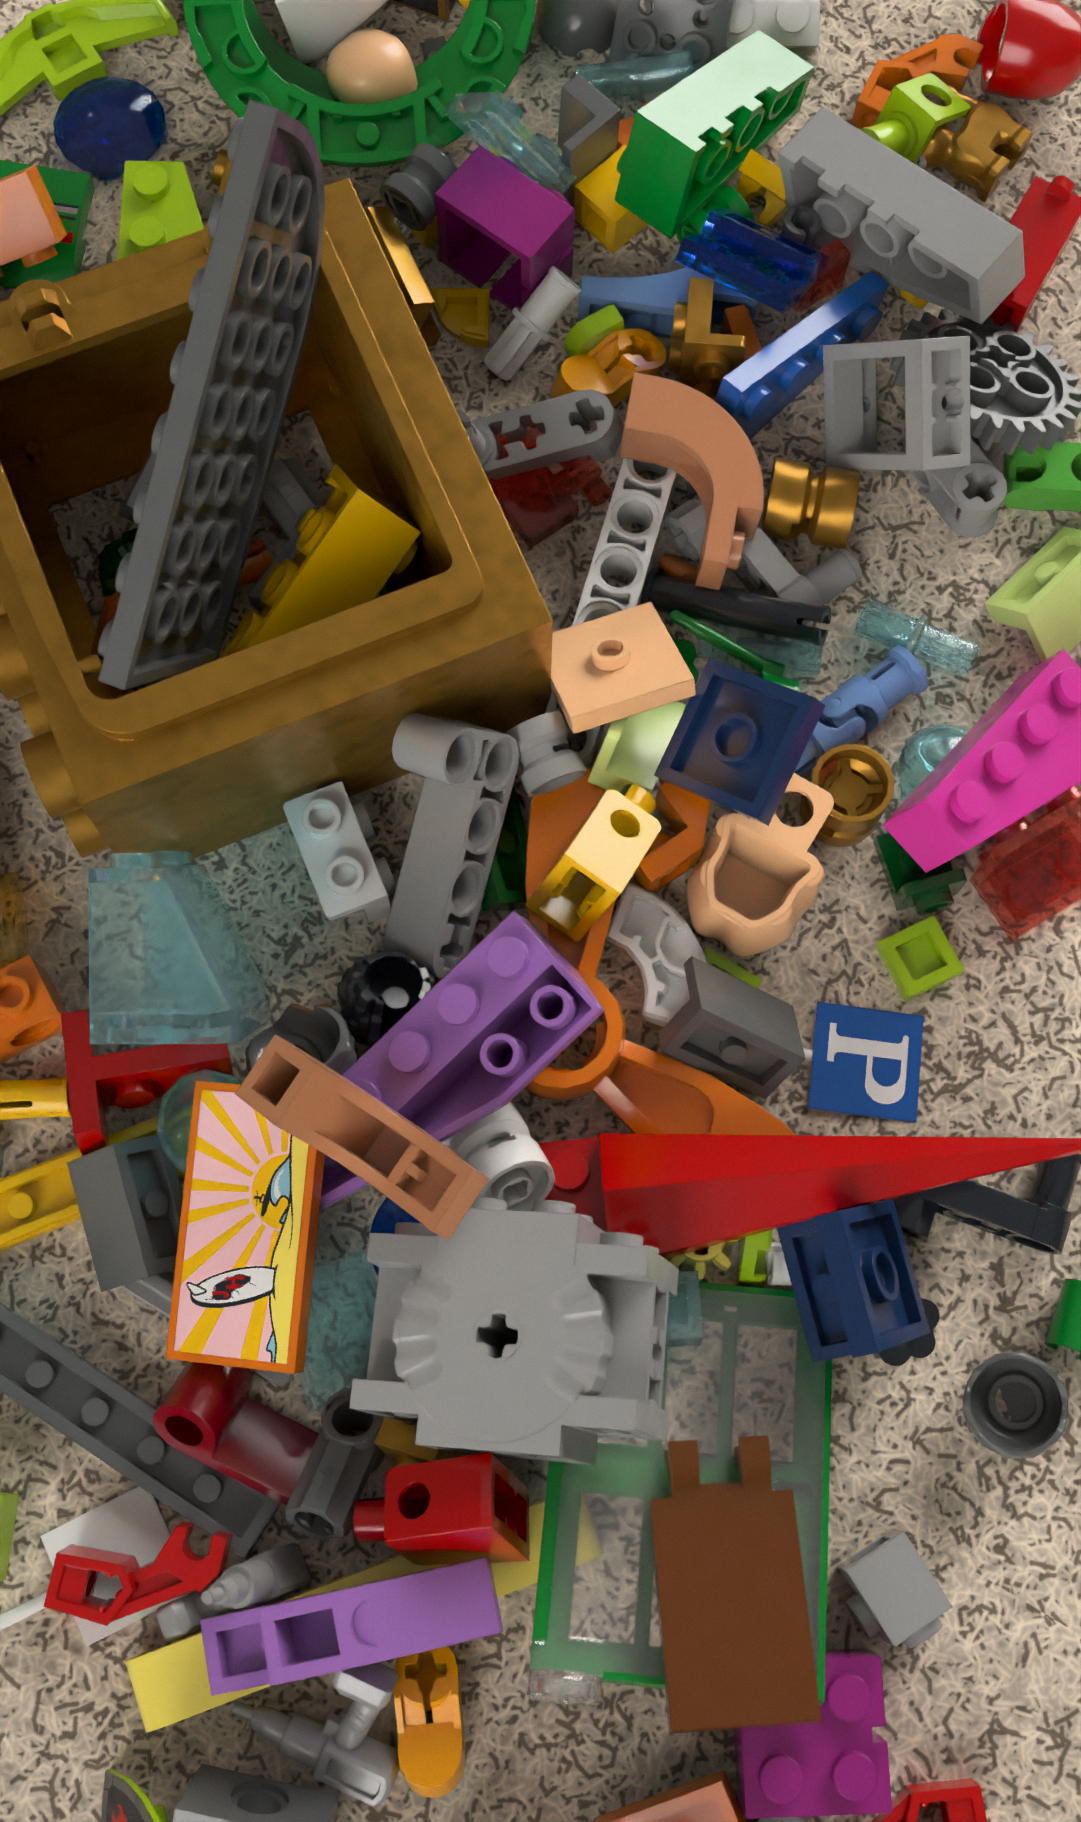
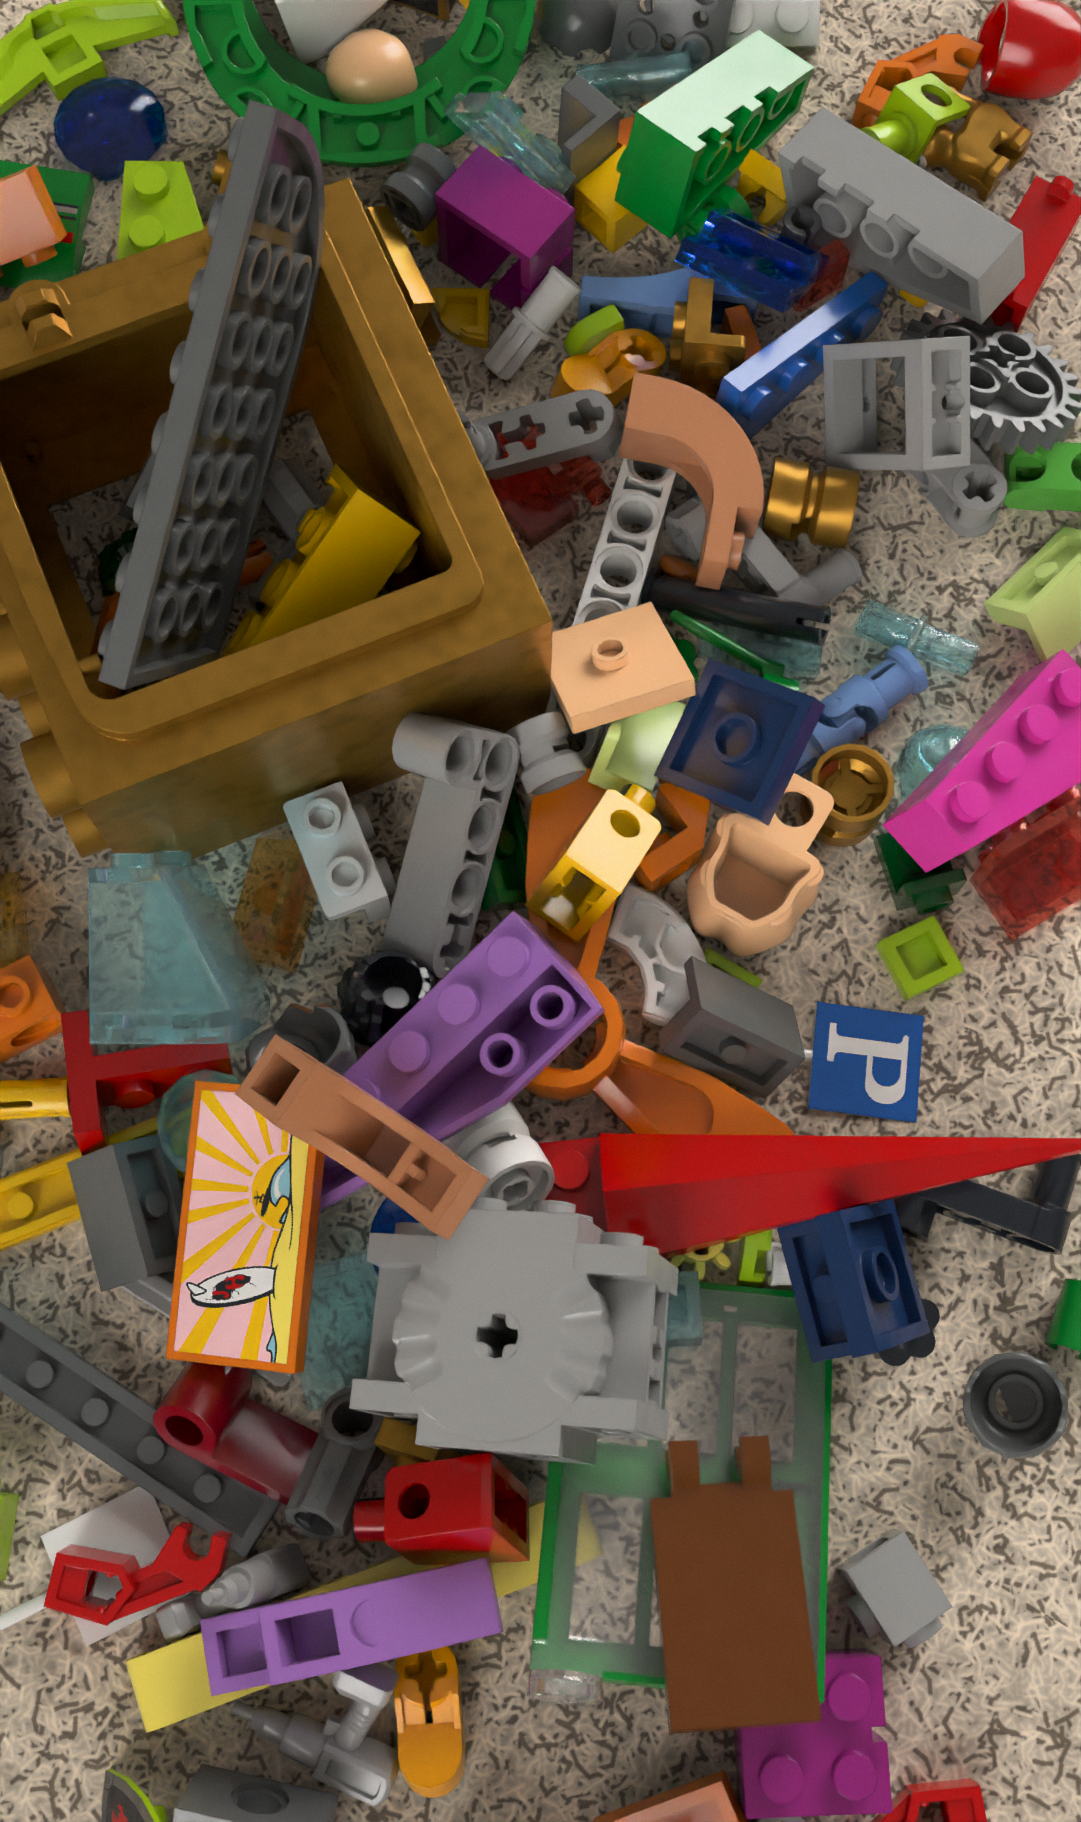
(276, 905): none -> clear orange slope

